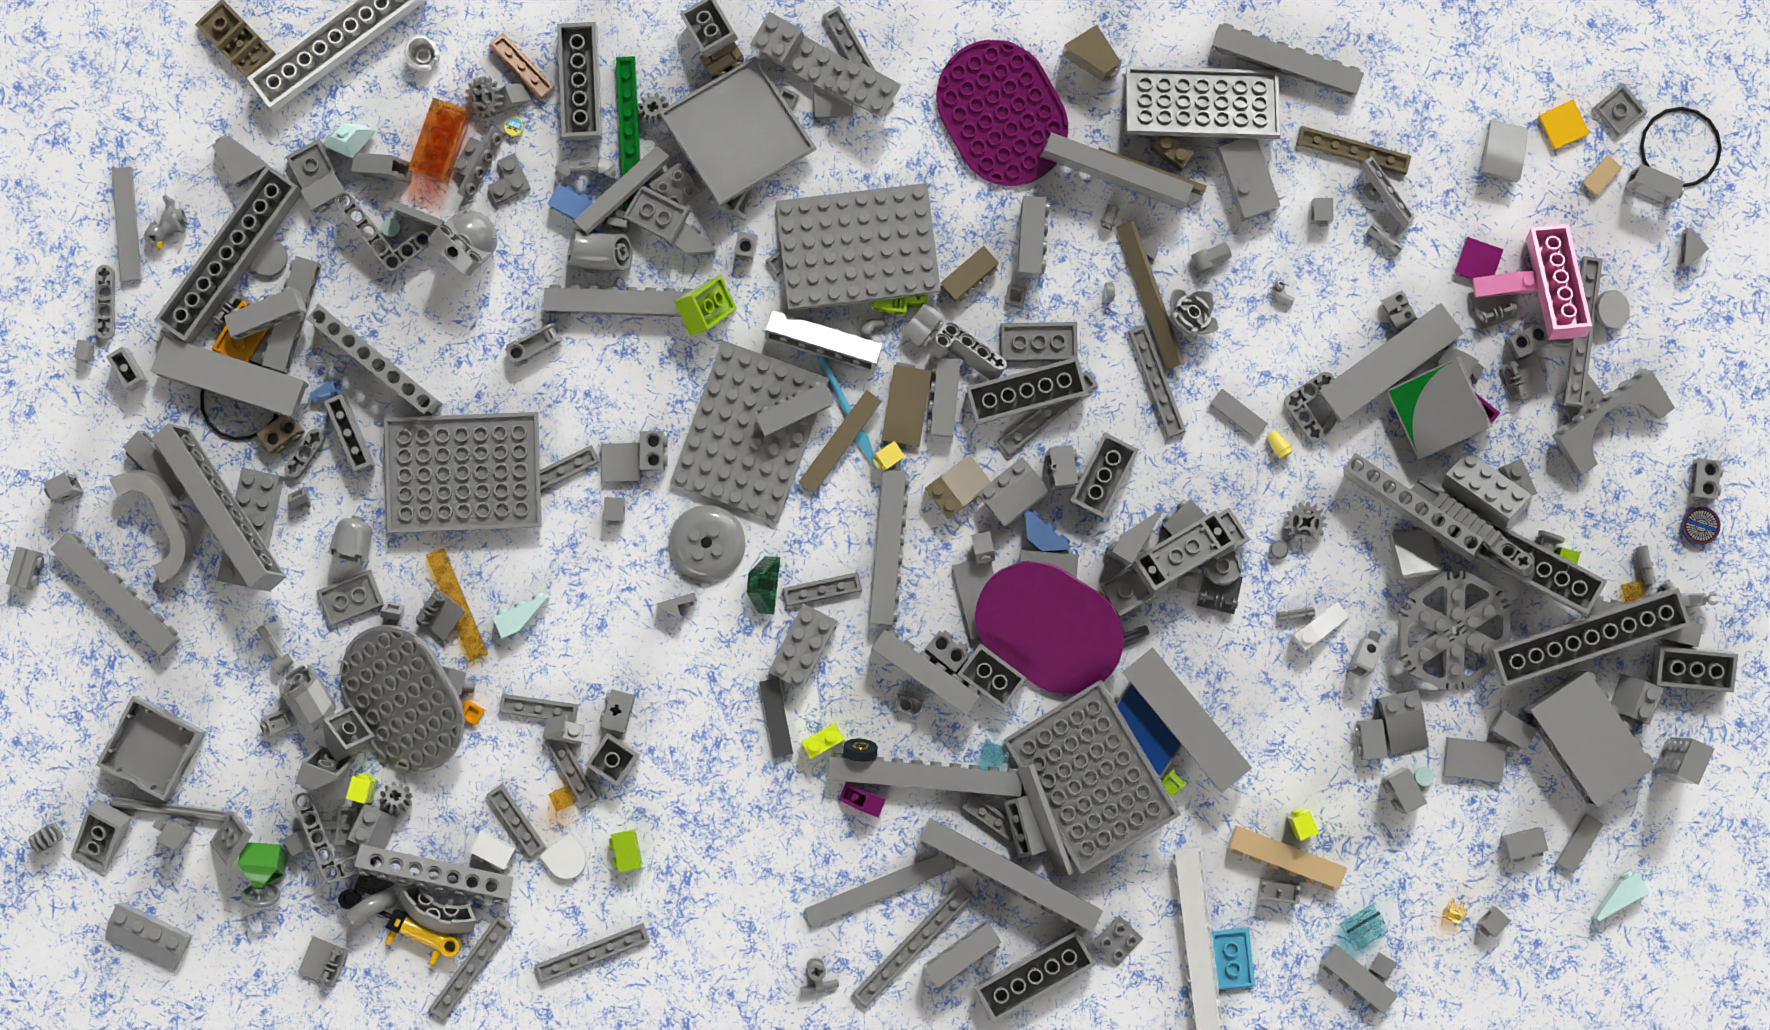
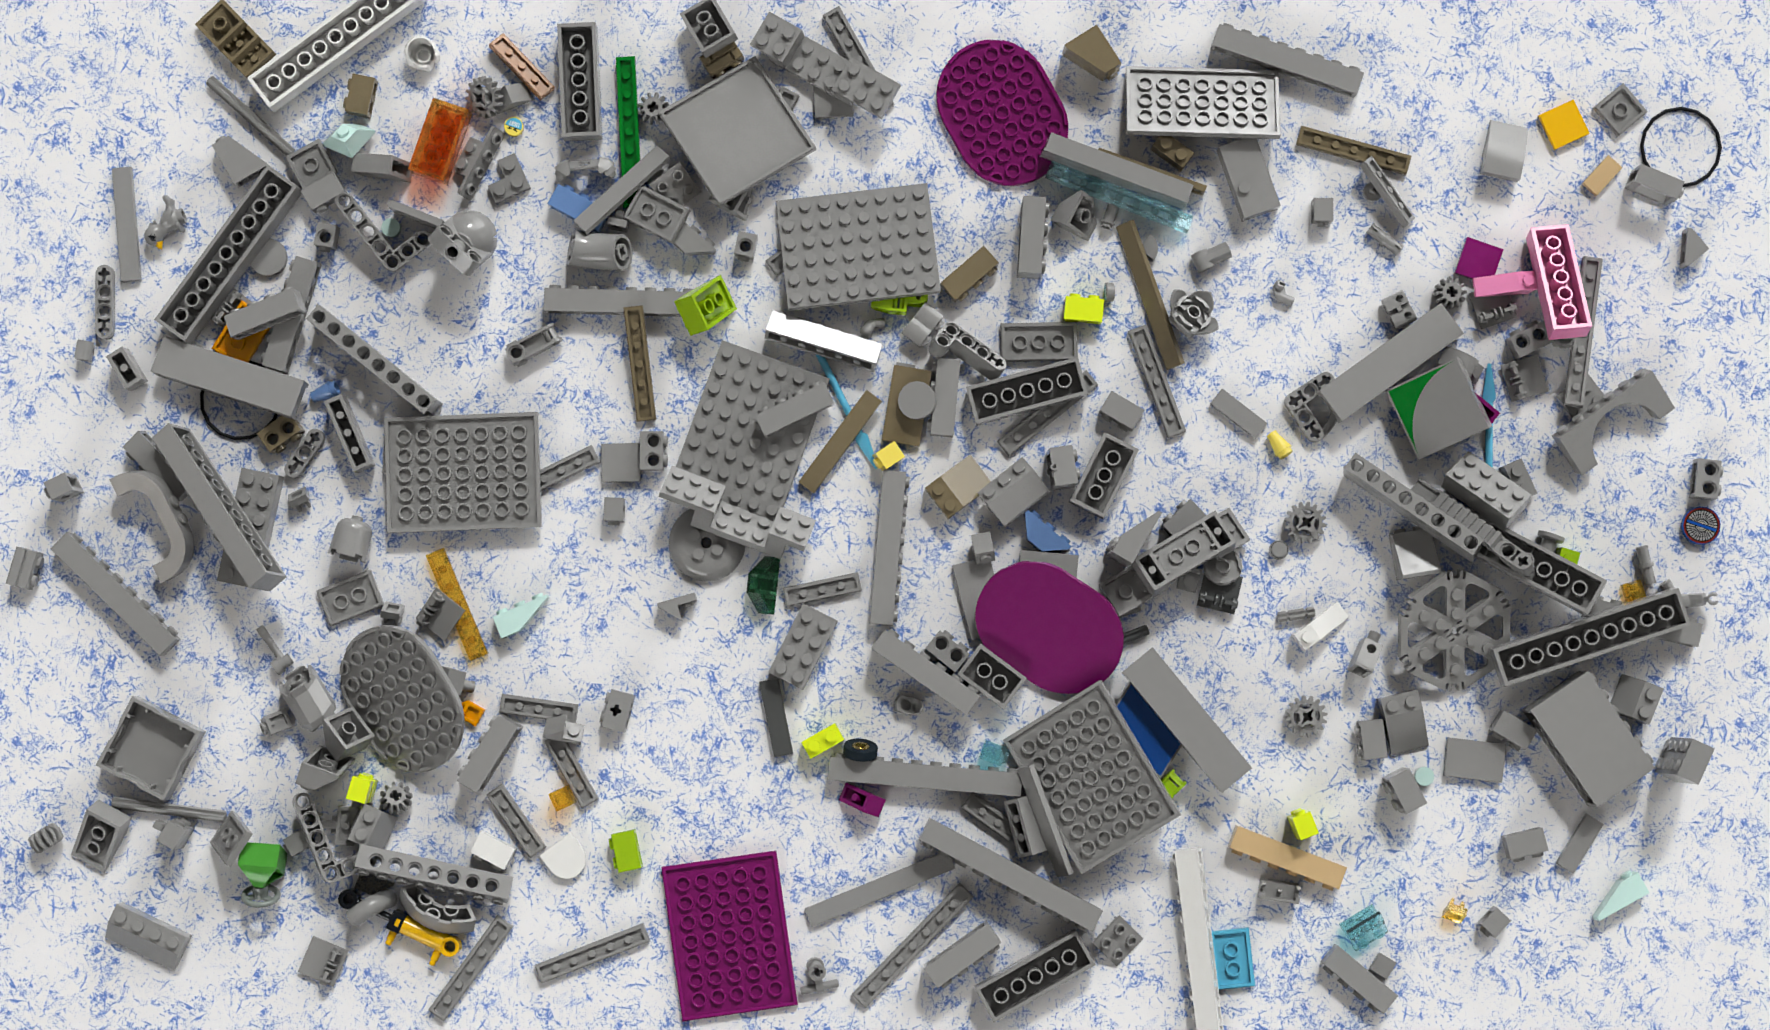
(249, 116): none -> light grey axle
(321, 230): none -> light grey brick
(360, 96): none -> dark tan brick
(490, 752): none -> light grey brick
(613, 759): light grey brick -> none
(639, 363): none -> dark tan tile
(729, 935): none -> magenta tile
(733, 522): none -> light grey bracket
(917, 400): none -> light grey tile
(1015, 295): light grey tile -> none
(1076, 215): none -> light grey slope
(1083, 309): none -> neon yellow brick
(1119, 197): none -> clear light blue tile
(1121, 412): none -> light grey brick
(1314, 706): none -> light grey gear
(1446, 298): none -> light grey gear
(1489, 396): none -> medium azure piece
(1612, 309): light grey tile -> none
(1694, 668): light grey brick -> none

